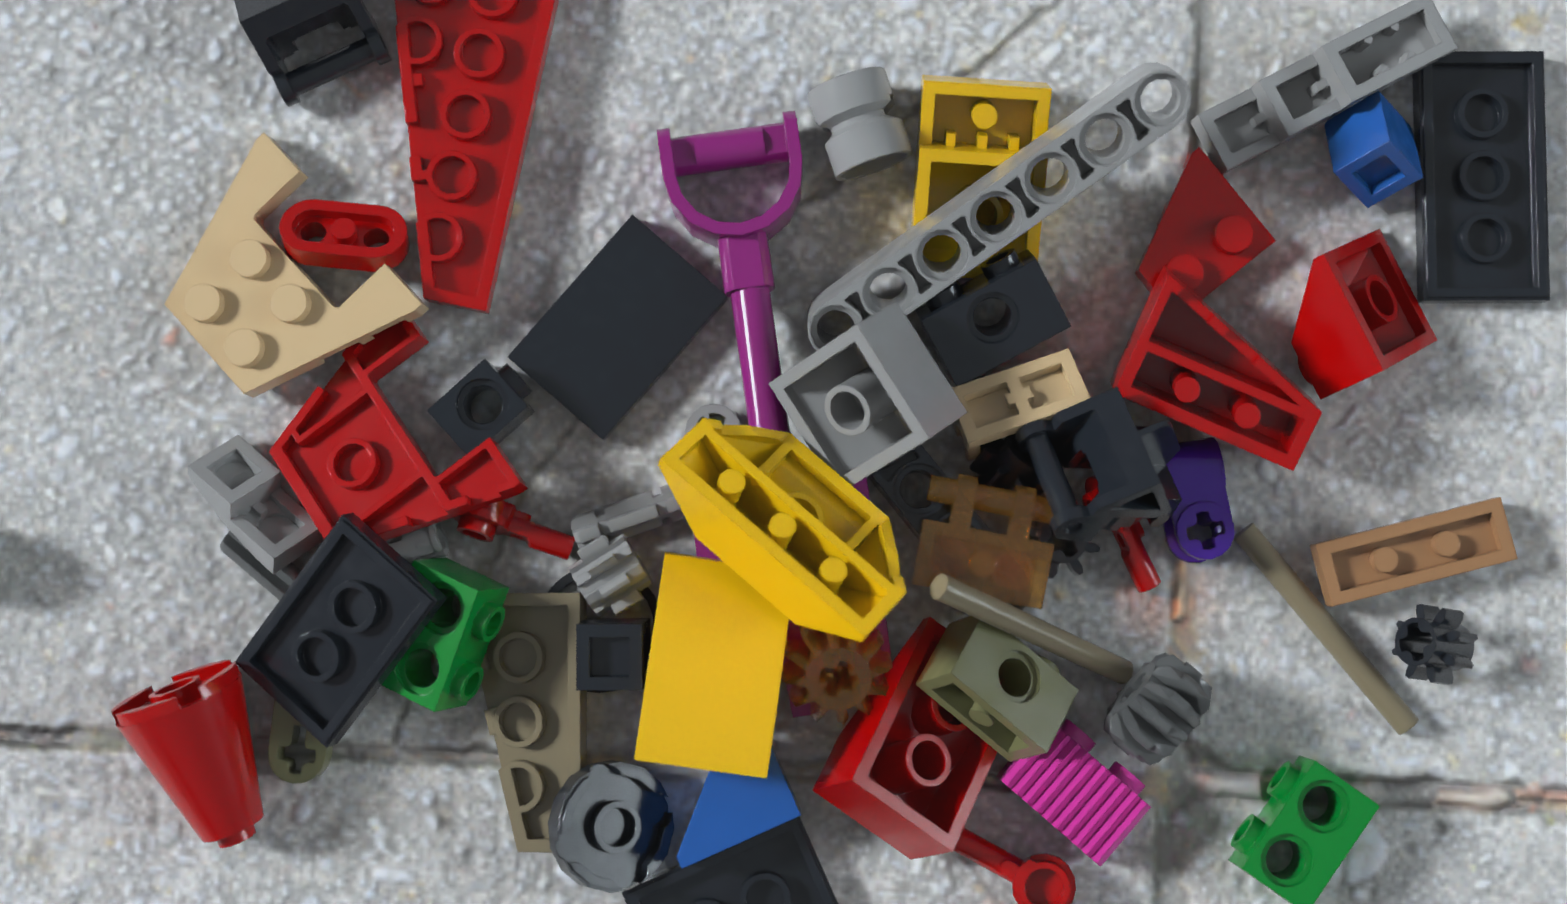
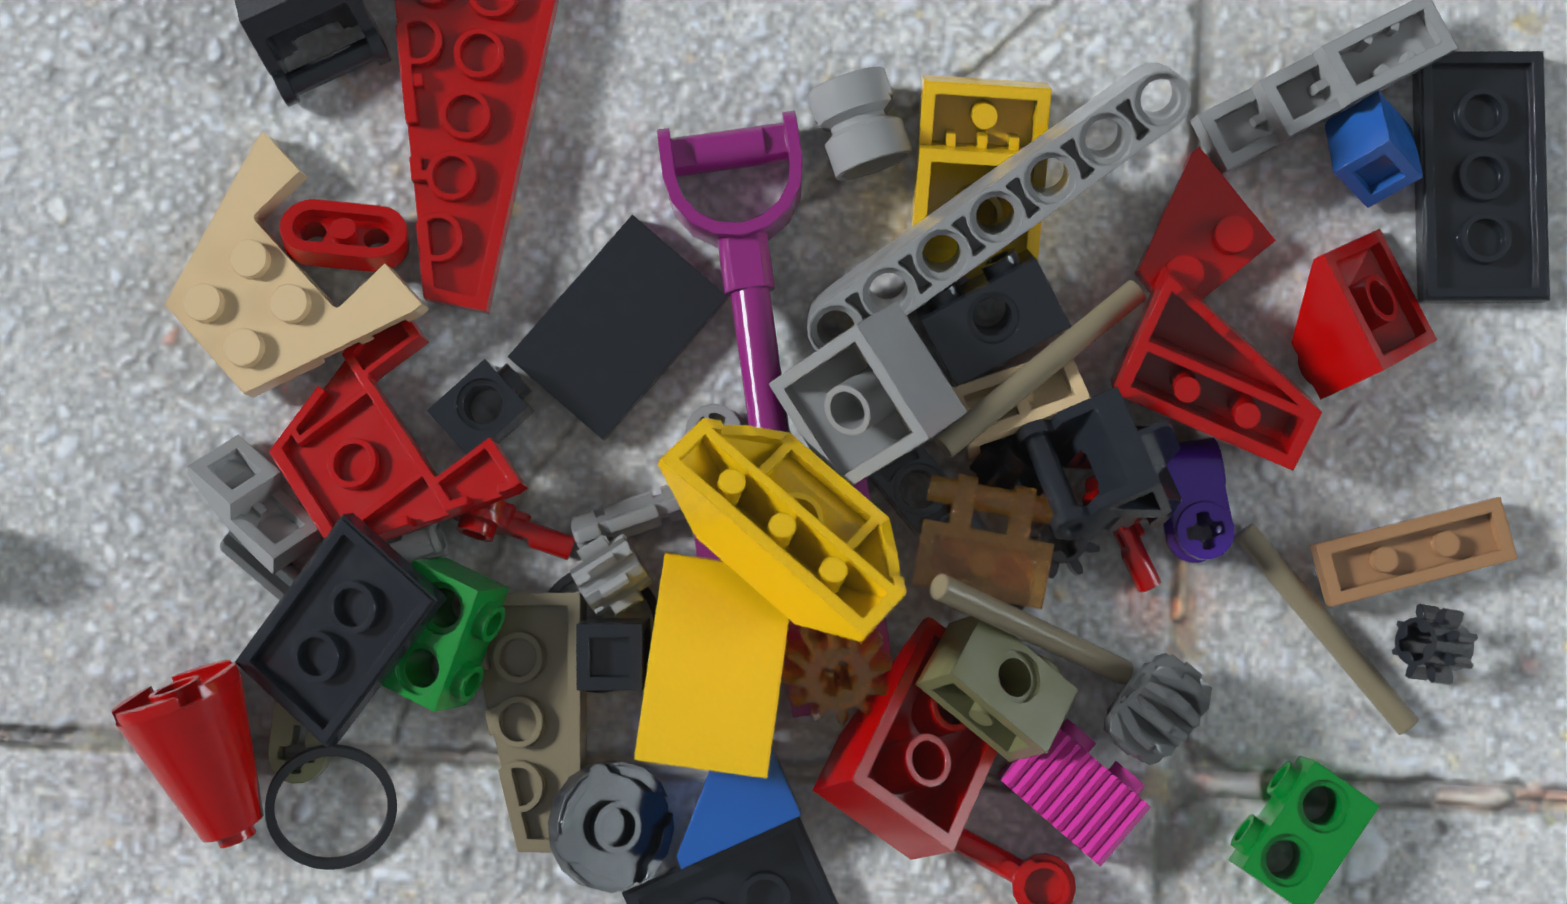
(340, 862): none -> black piece
(1040, 369): none -> dark tan bar

